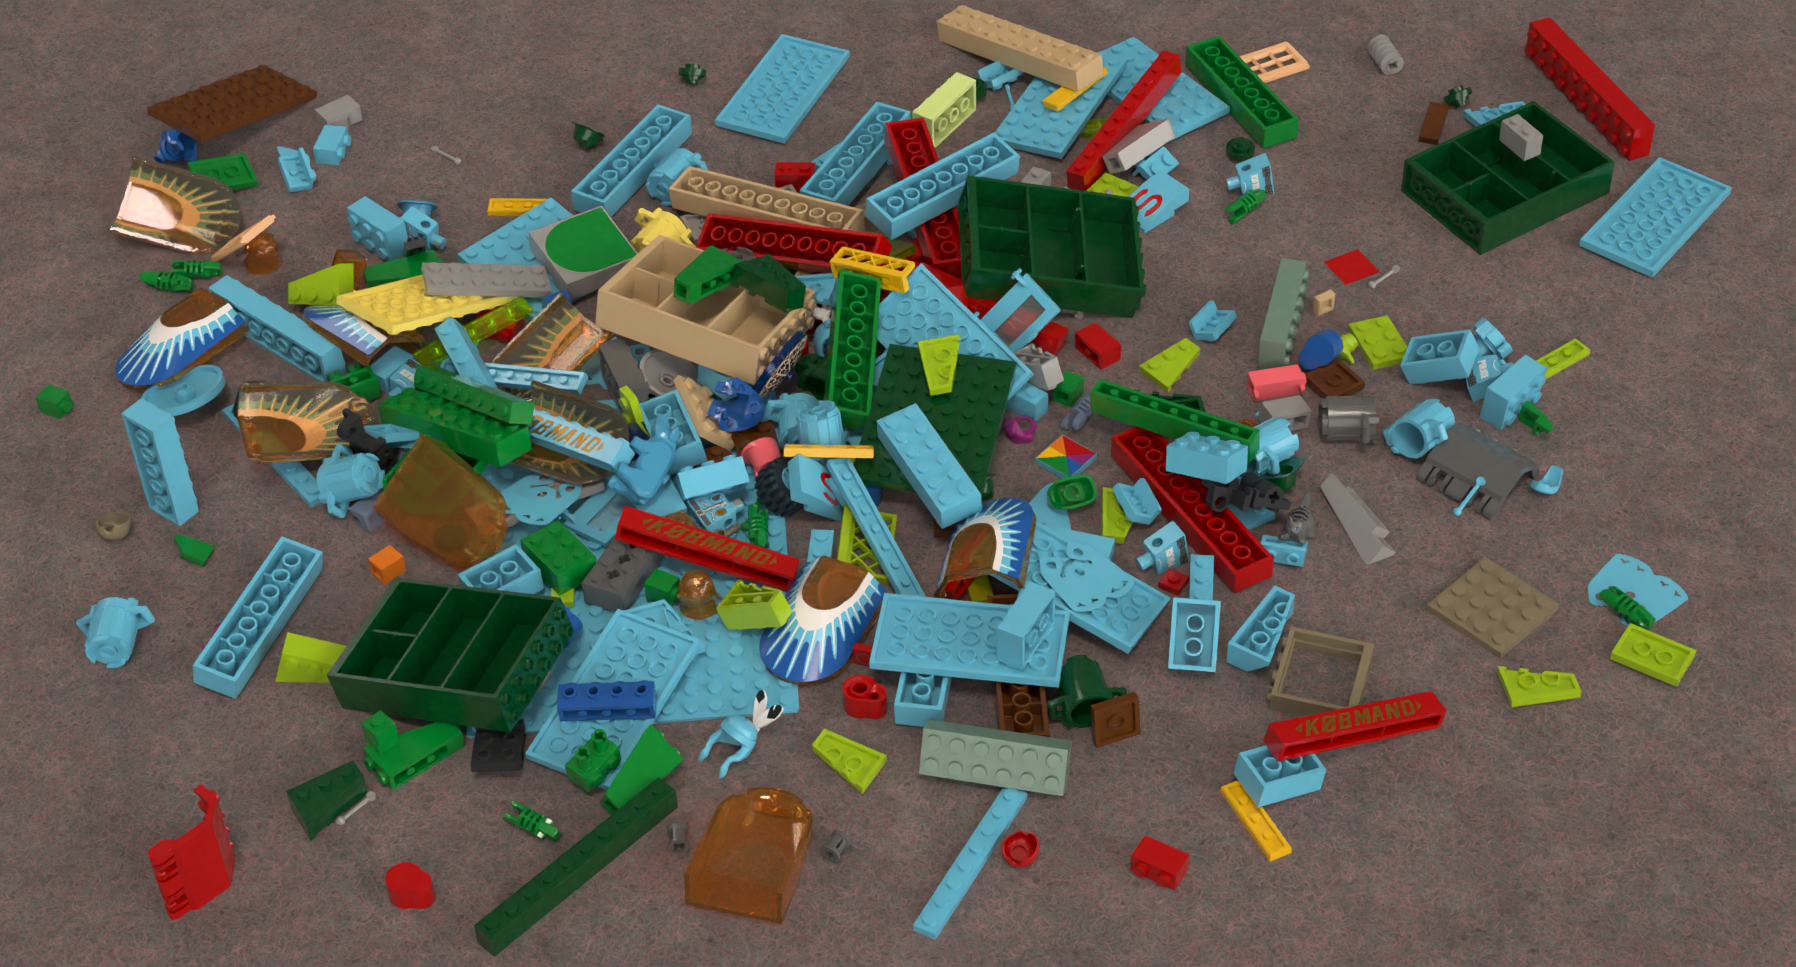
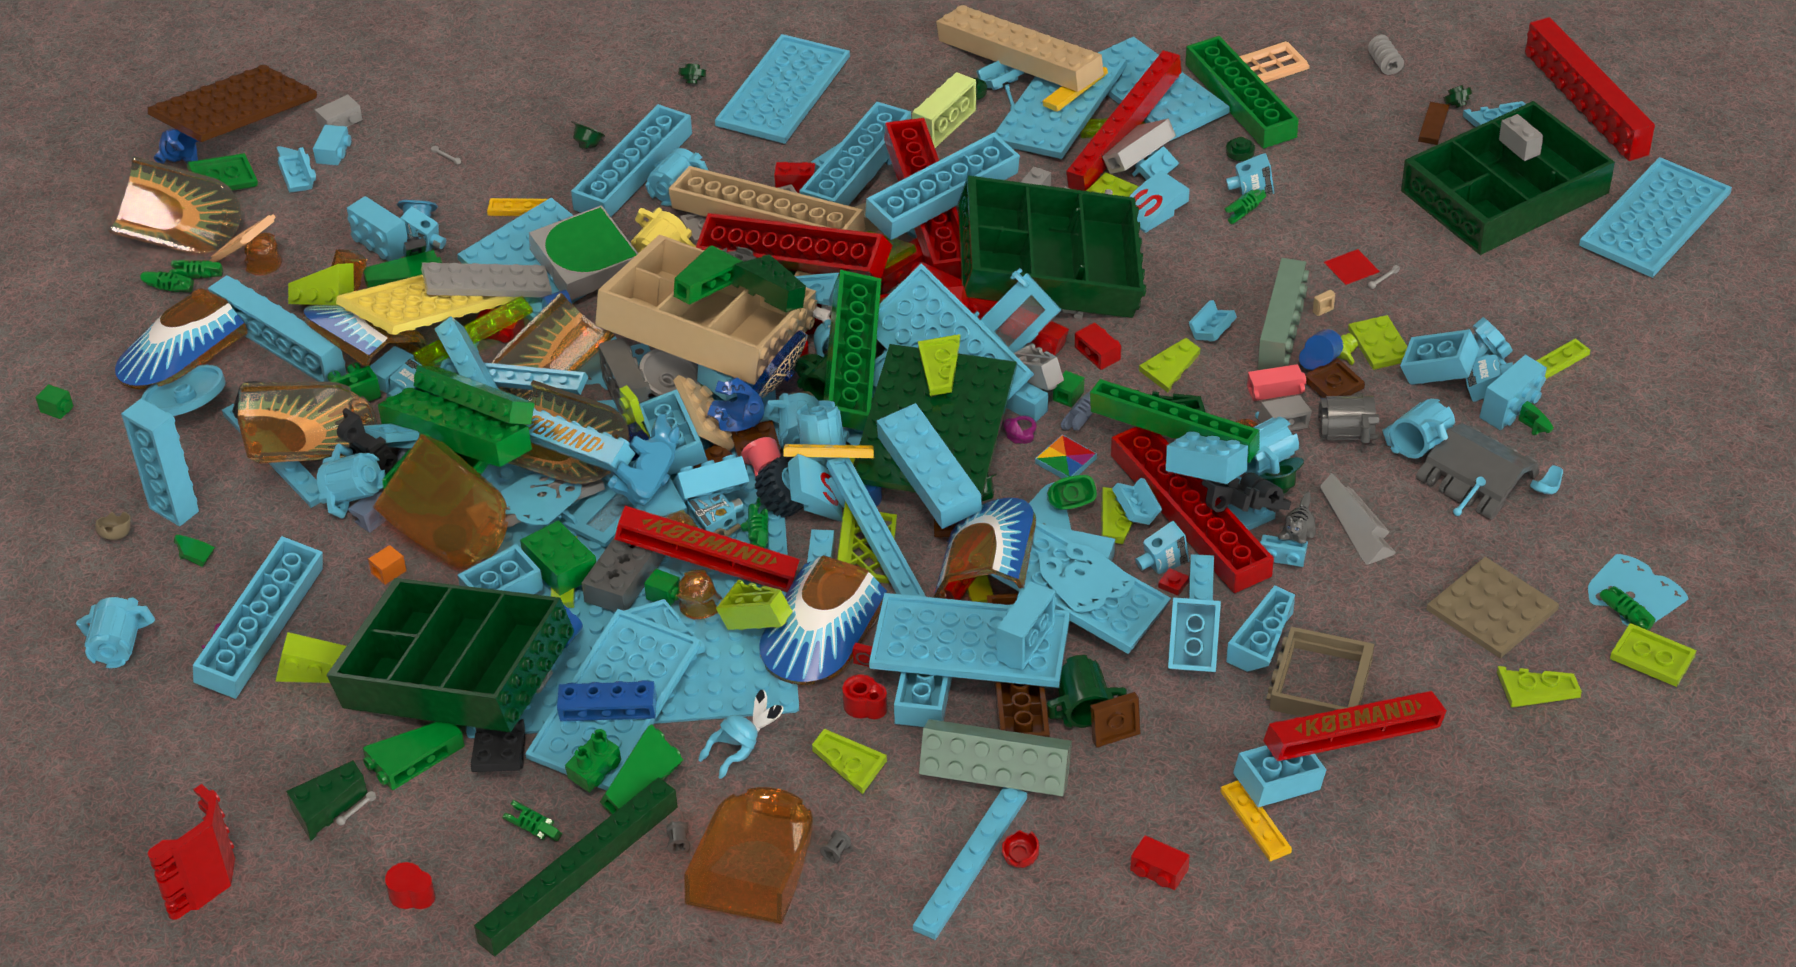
(380, 732): green brick -> none
(890, 279): yellow fence -> none

